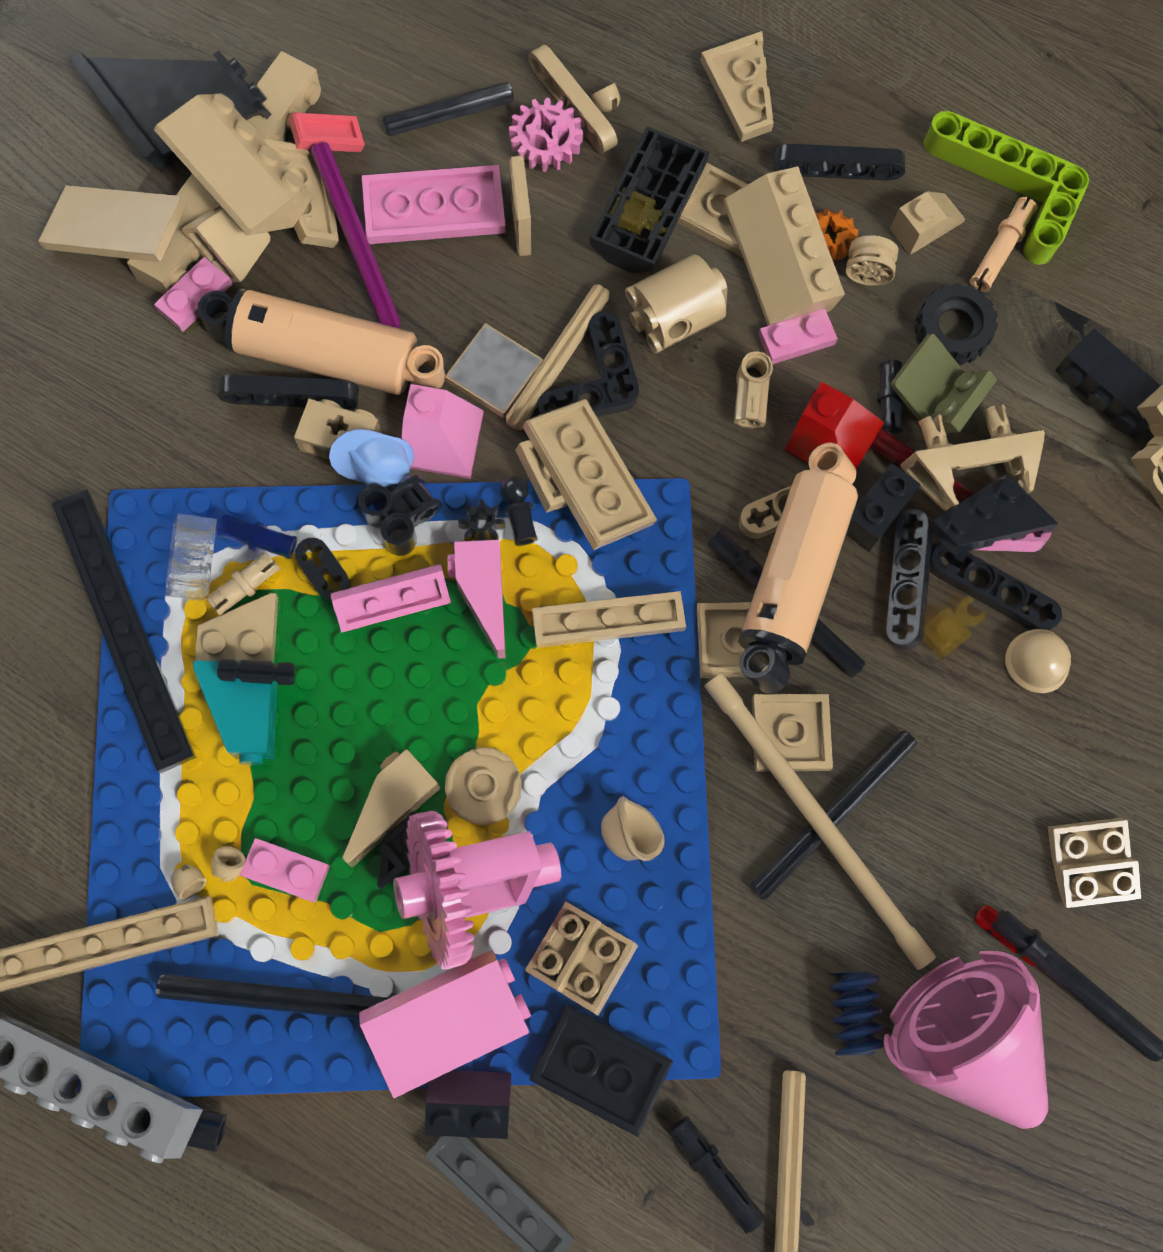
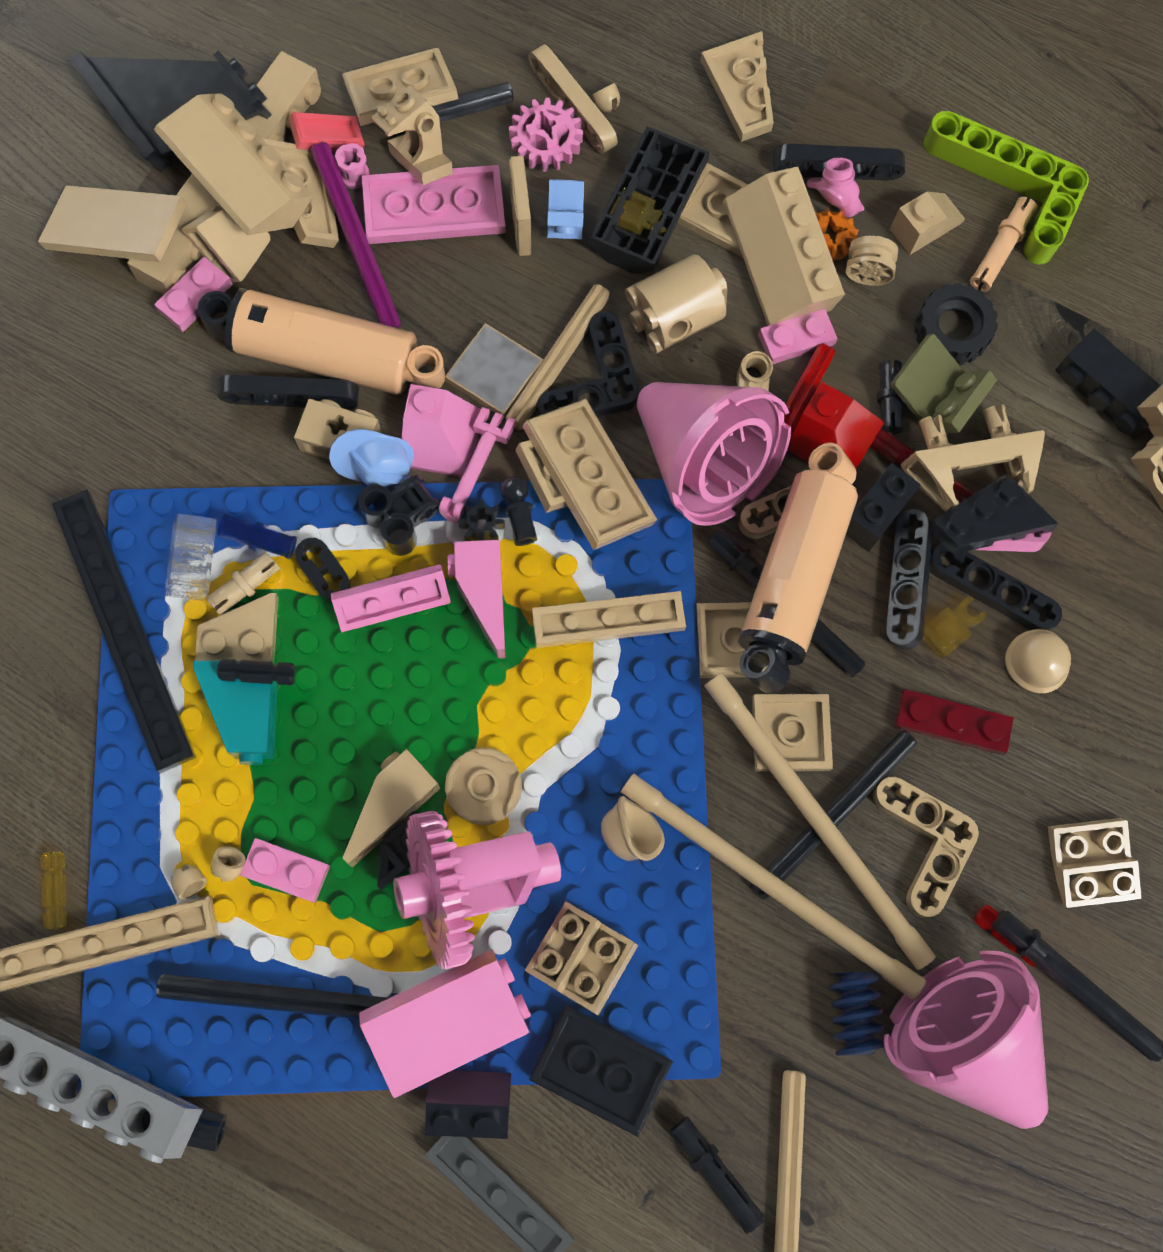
(53, 890): none -> clear yellow axle
(352, 165): none -> bright pink bush
(380, 82): none -> tan tile
(417, 117): none -> tan tile
(454, 508): none -> bright pink hinge
(565, 209): none -> light blue brick
(714, 444): none -> bright pink cone
(808, 383): none -> red axle
(839, 186): none -> bright pink animal
(890, 969): none -> tan piece
(943, 842): none -> tan beam
(954, 722): none -> dark red plate

